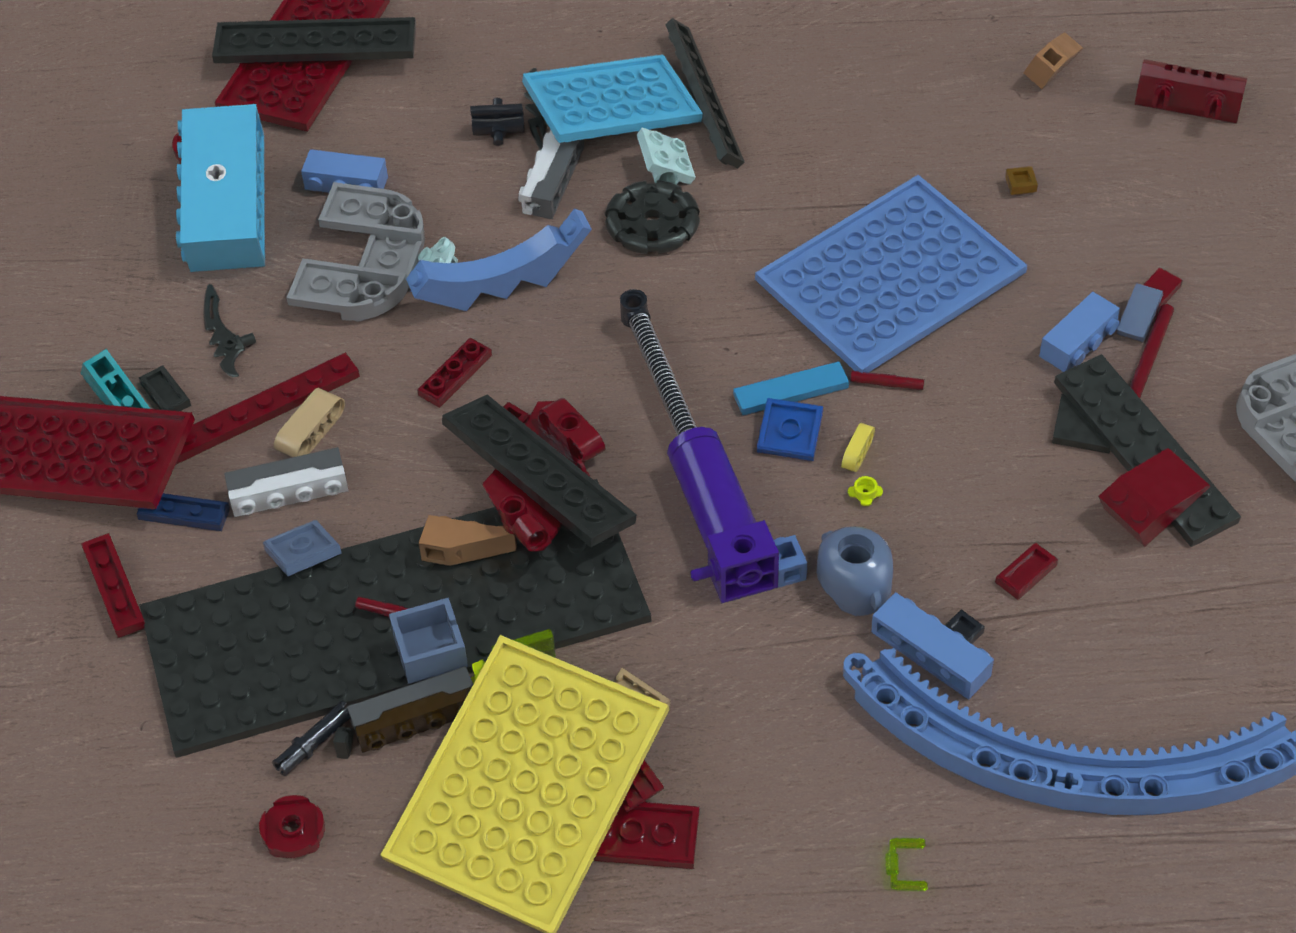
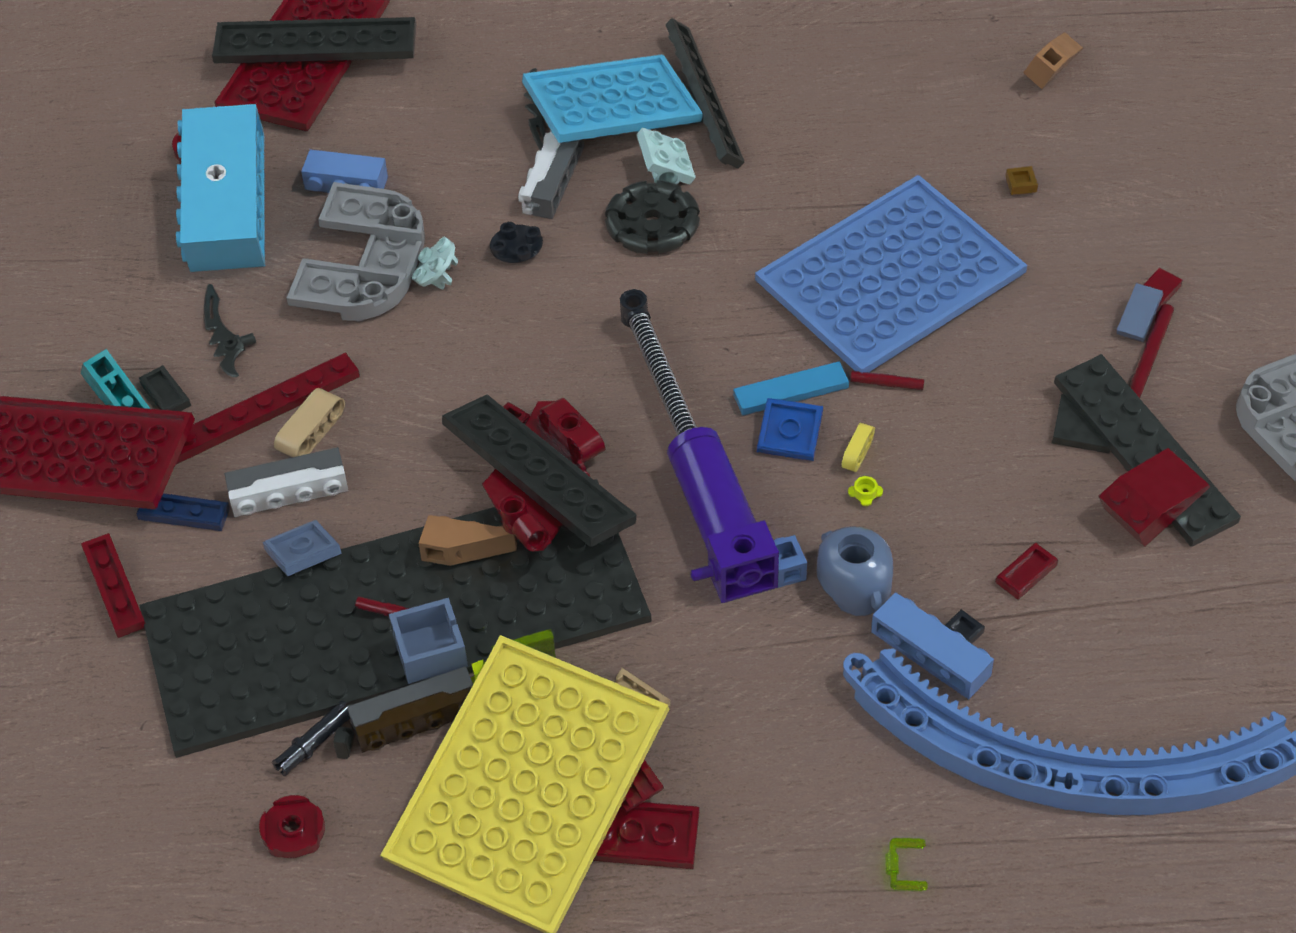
(454, 372): dark red tile -> none
(497, 120): black pin -> none
(516, 243): none -> black dish
(531, 261): medium blue arch -> none
(1079, 332): medium blue brick -> none
(1190, 91): dark red piece -> none

